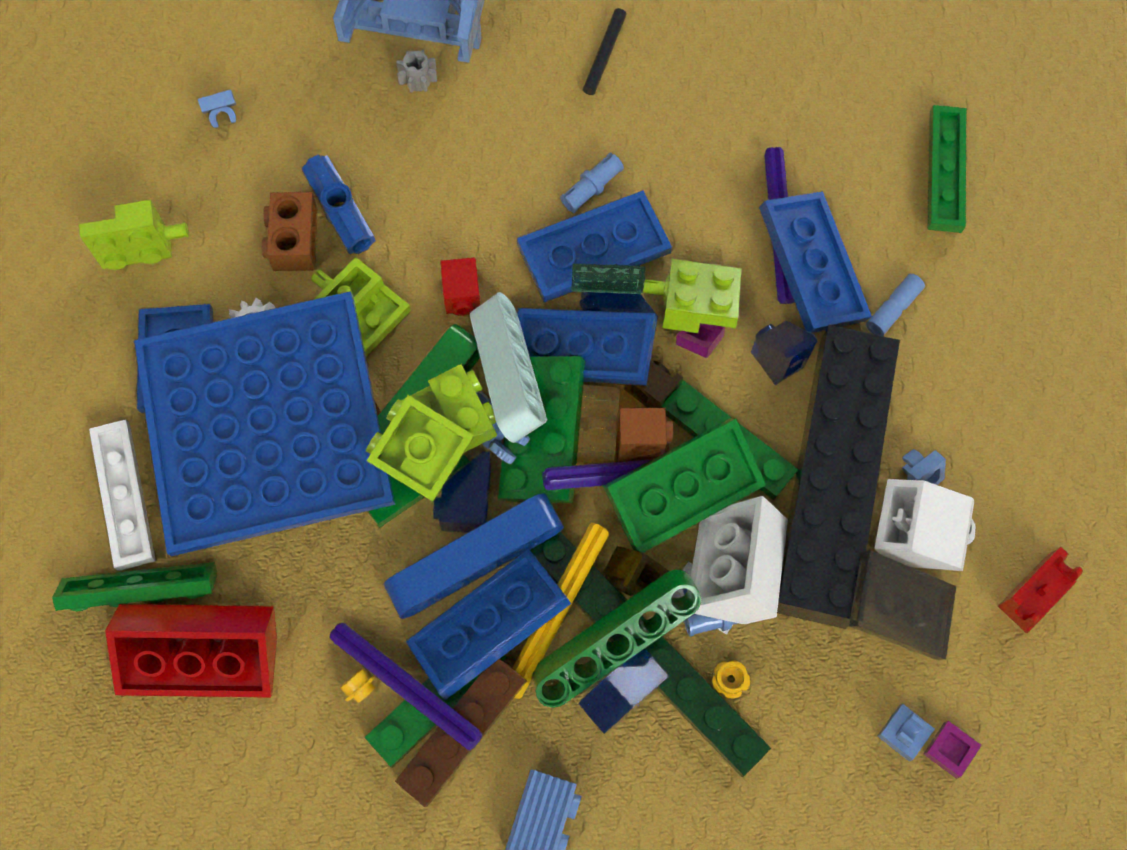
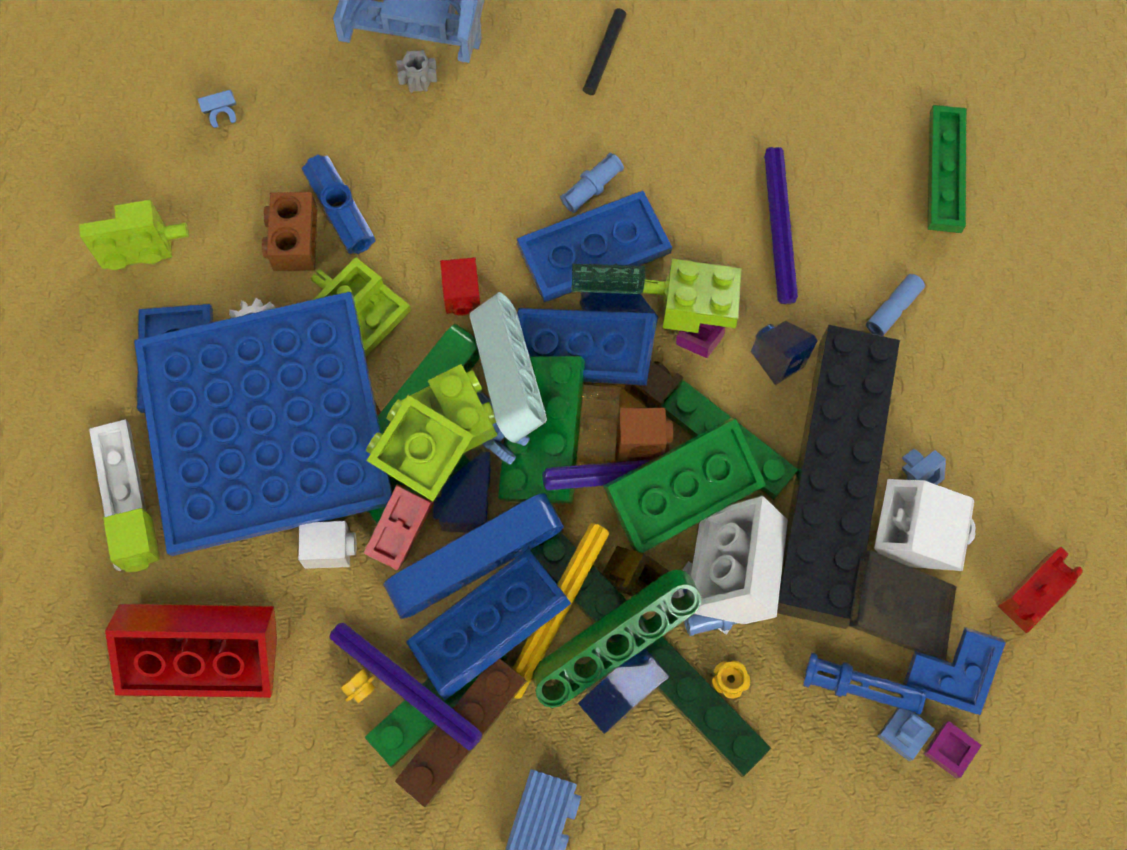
(131, 540): none -> lime brick
(135, 586): green plate -> none
(326, 544): none -> white brick
(398, 526): none -> hinge
(814, 261): blue plate -> none
(910, 699): none -> blue pin
(963, 681): none -> blue plate

